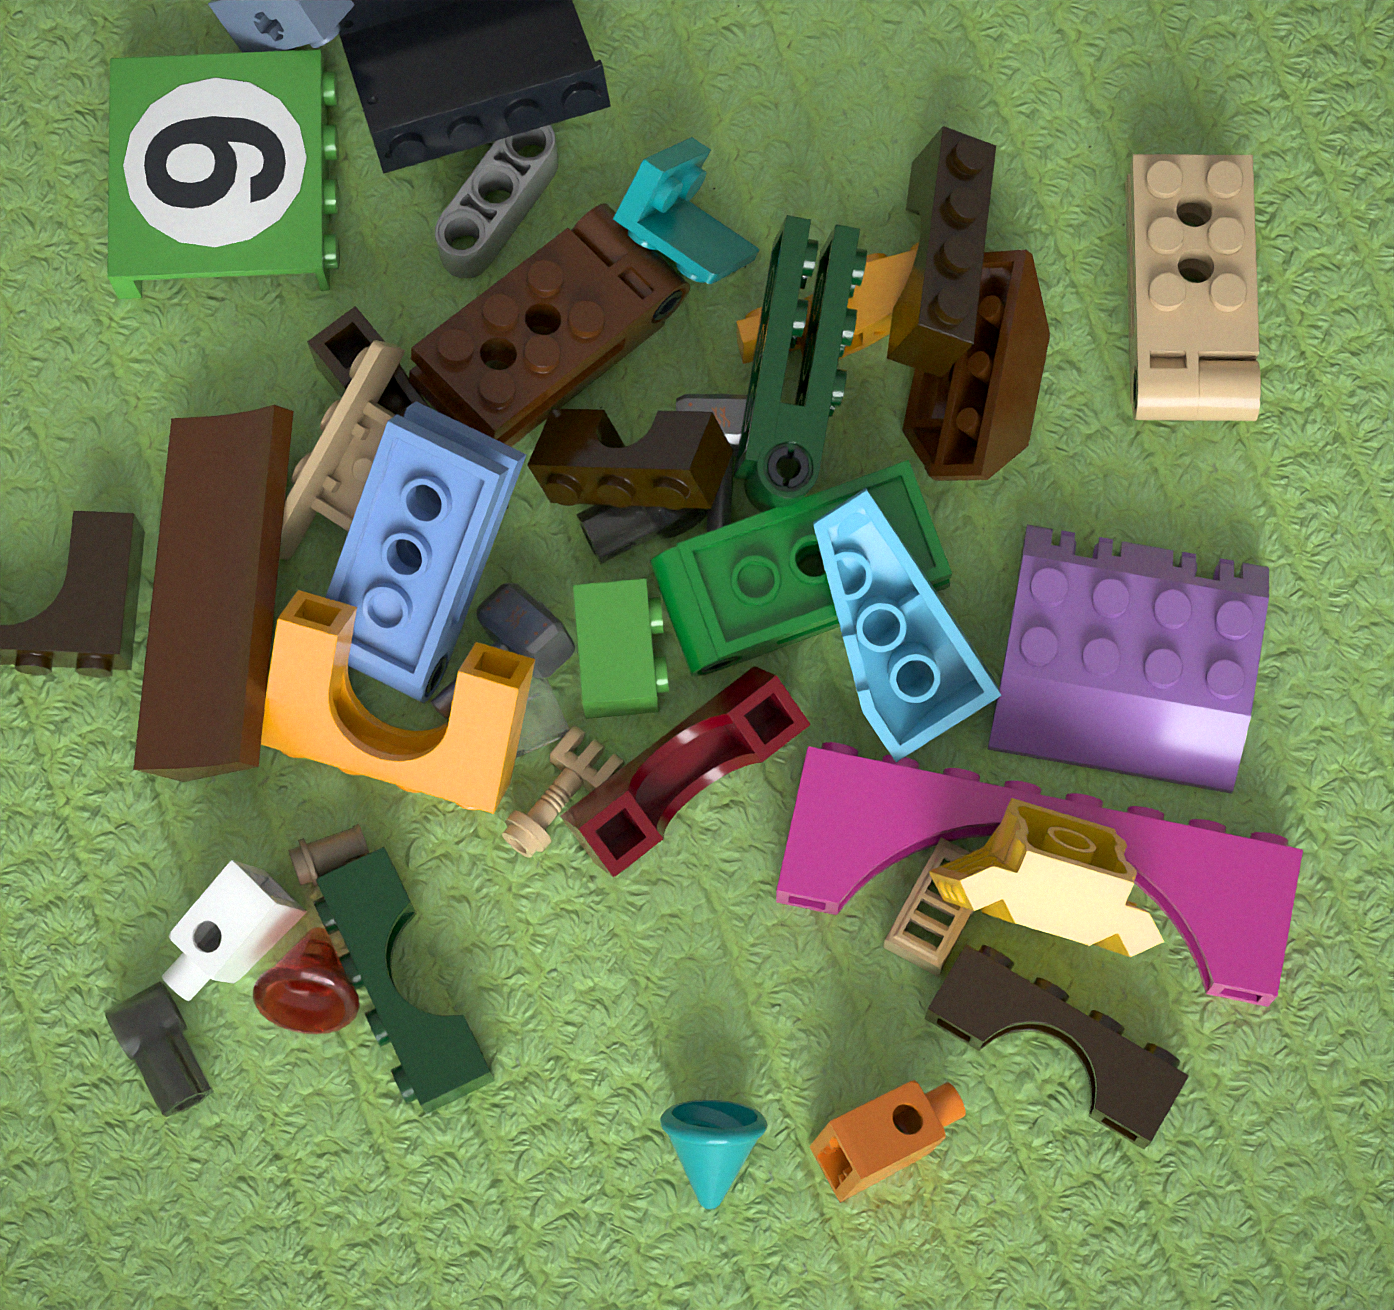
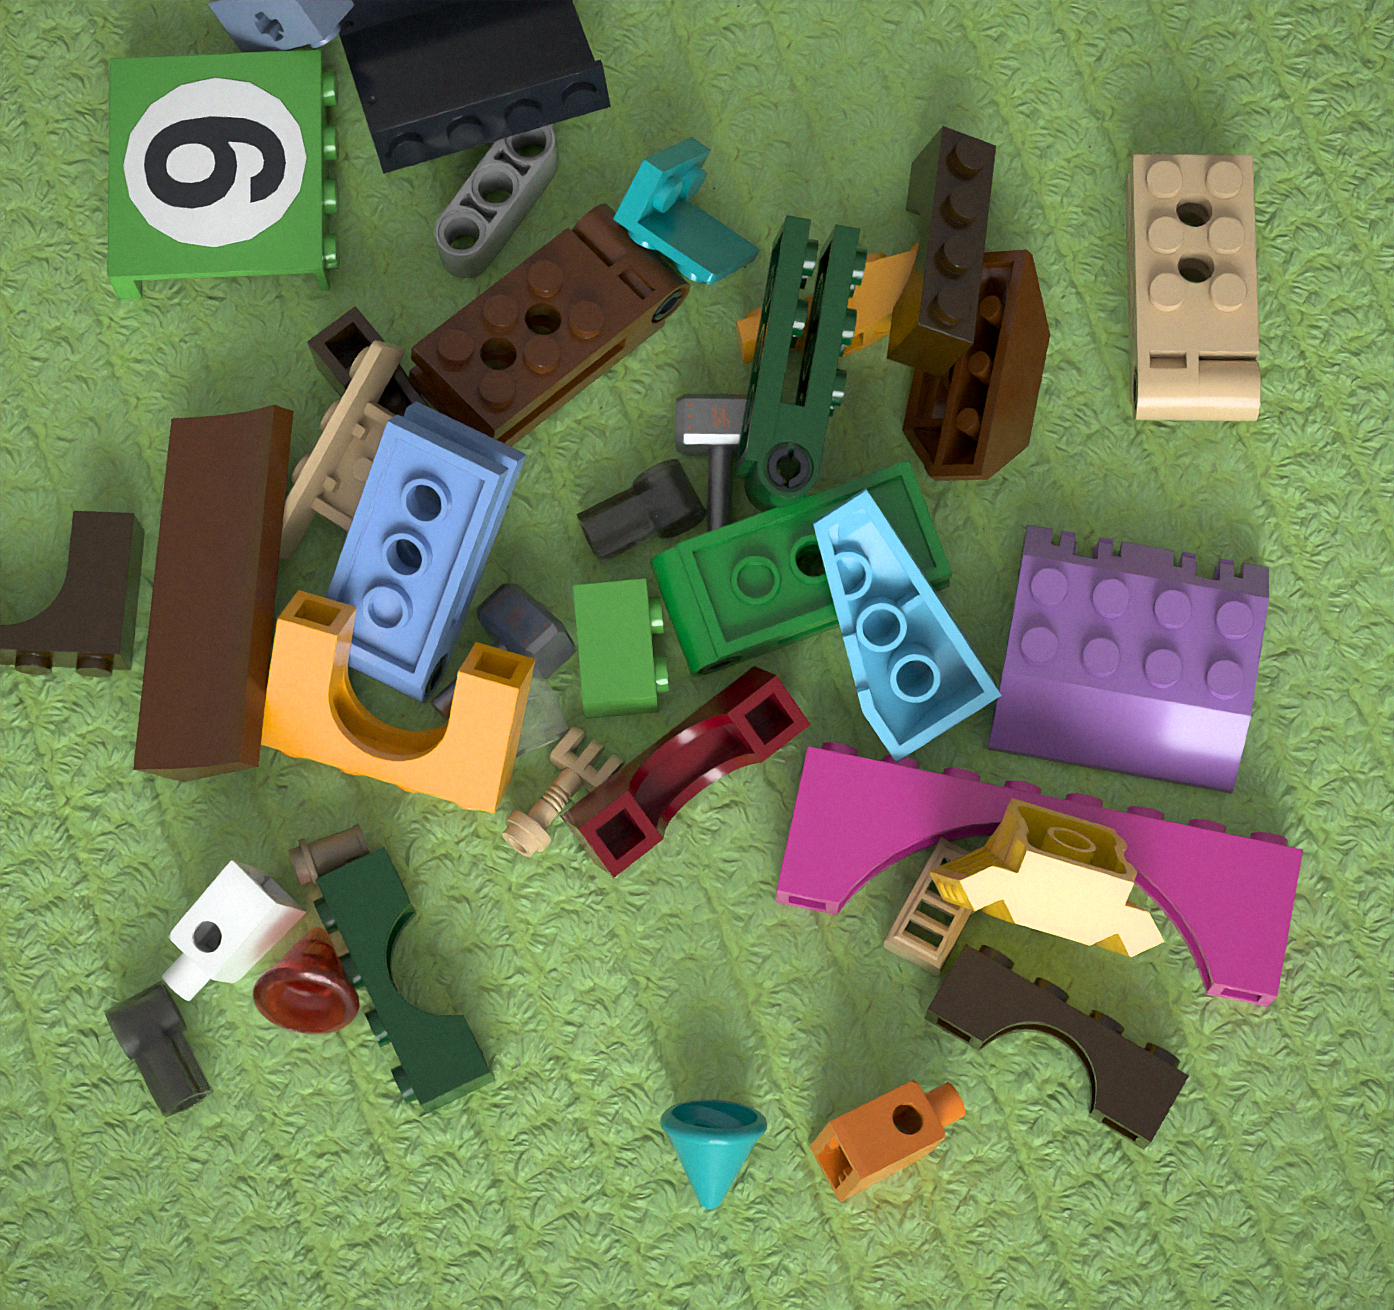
(670, 467): dark brown arch -> none

